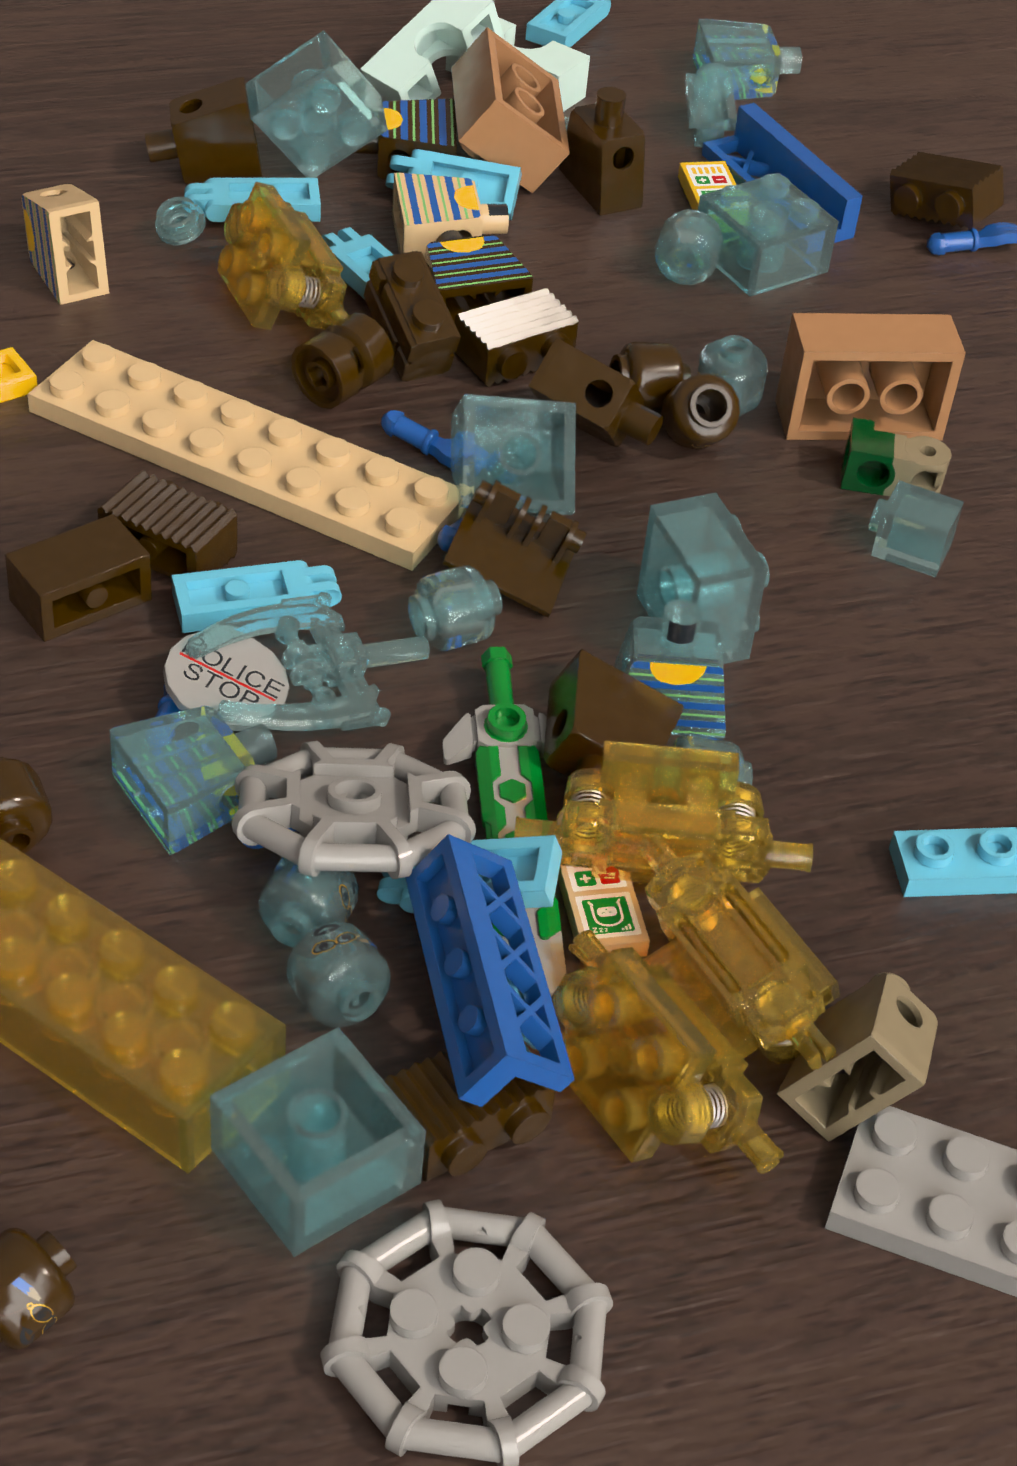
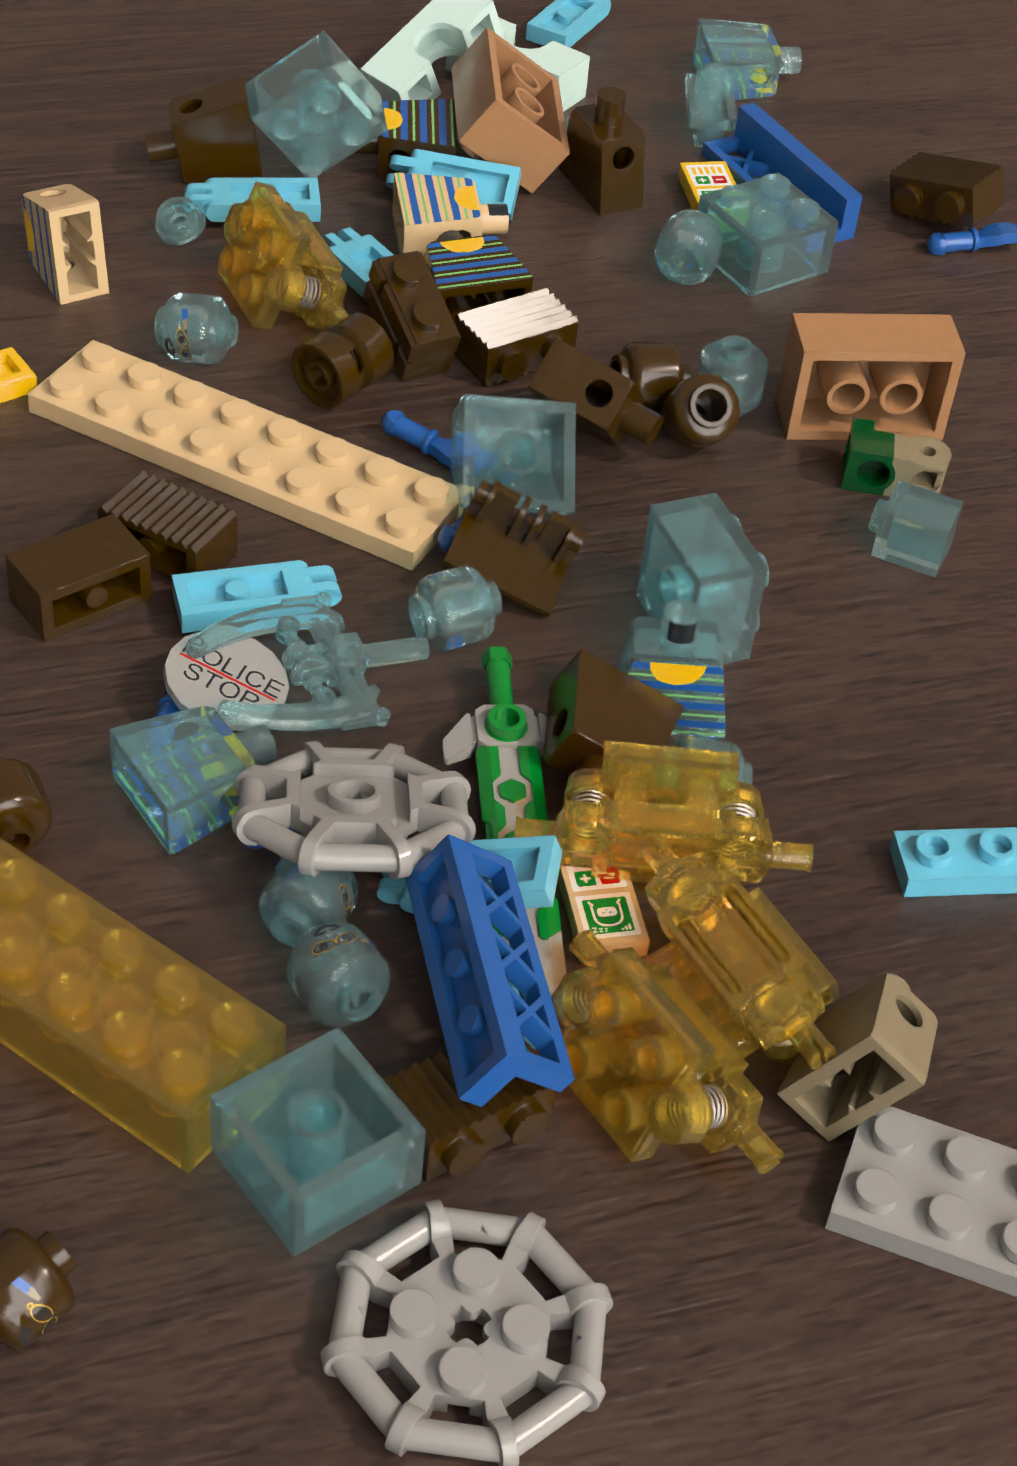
(195, 328): none -> clear light blue head

